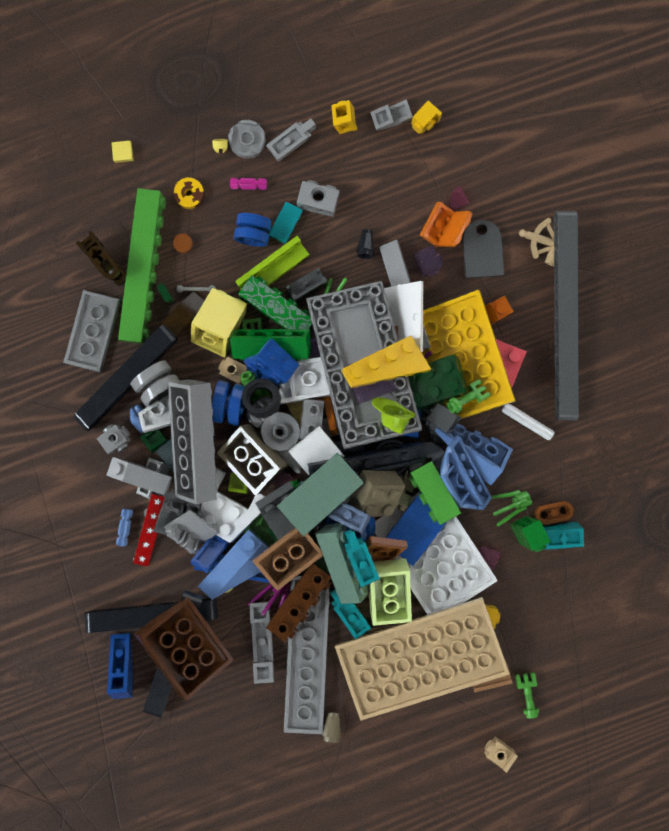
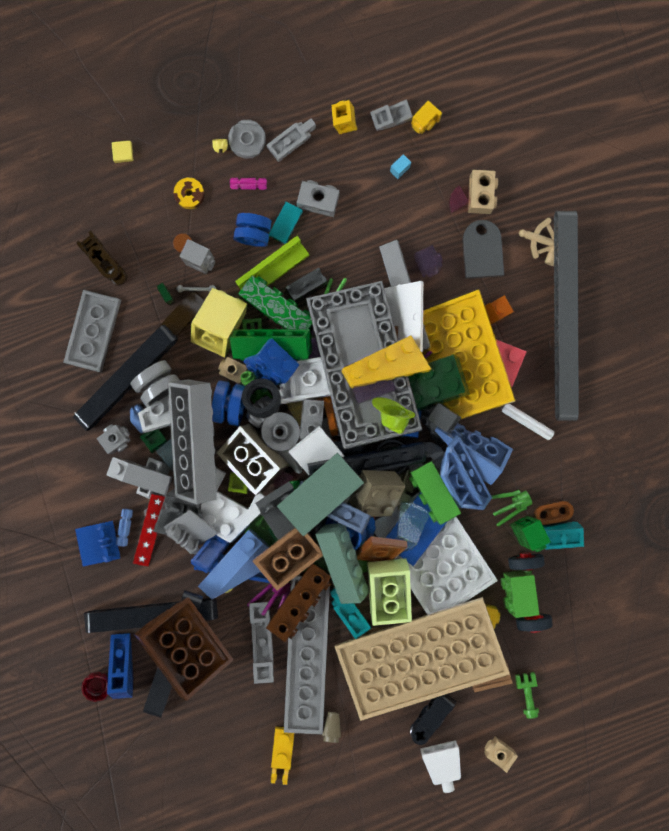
(95, 686): none -> dark red hair
(97, 543): none -> blue hinge
(141, 266): bright green brick -> none
(197, 257): none -> light grey brick
(282, 753): none -> yellow hinge
(360, 559): teal hinge -> none
(366, 245): black cone -> none
(400, 166): none -> medium azure piece
(411, 523): none -> clear light blue piece
(431, 718): none -> black piece
(443, 764): none -> white torso
(445, 226): orange bracket -> none
(455, 405): bright green hinge -> none
(478, 191): none -> tan brick
(490, 556): clear pink tile -> none
(522, 594): none -> brick

